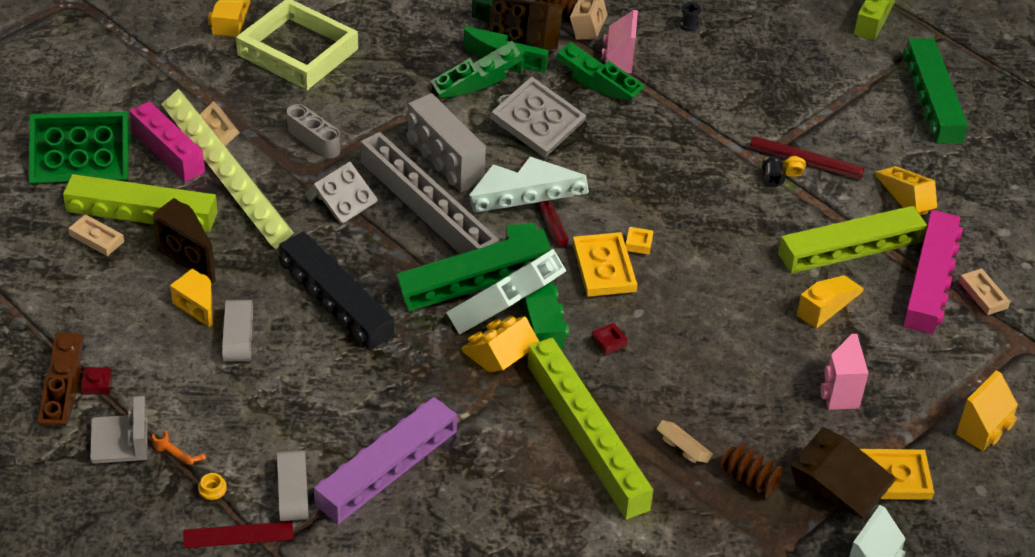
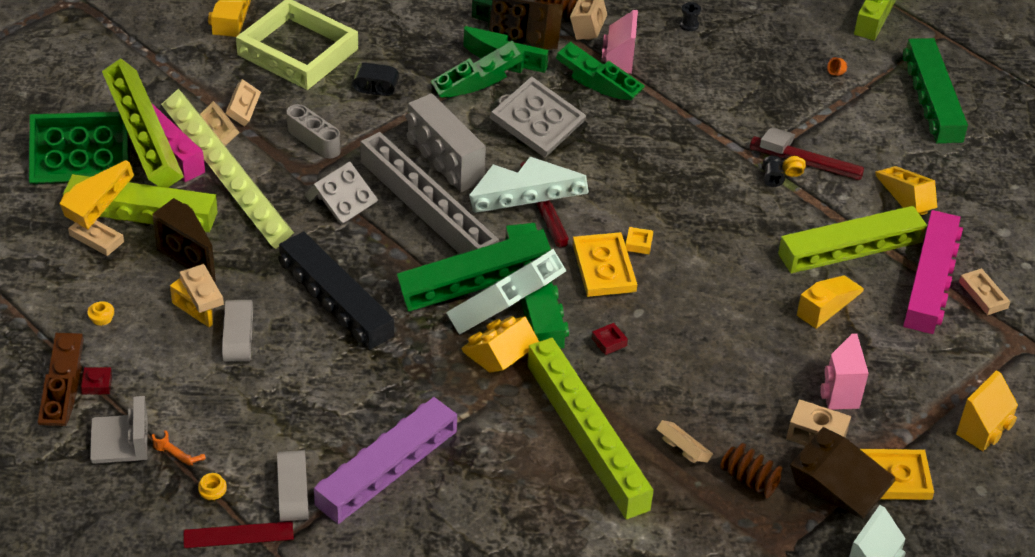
(92, 196): none -> yellow slope
(101, 313): none -> yellow plate
(142, 124): none -> lime brick
(201, 288): none -> tan plate
(243, 102): none -> tan plate
(375, 79): none -> black beam
(776, 140): none -> light grey slope
(809, 420): none -> tan brick
(837, 66): none -> orange hinge

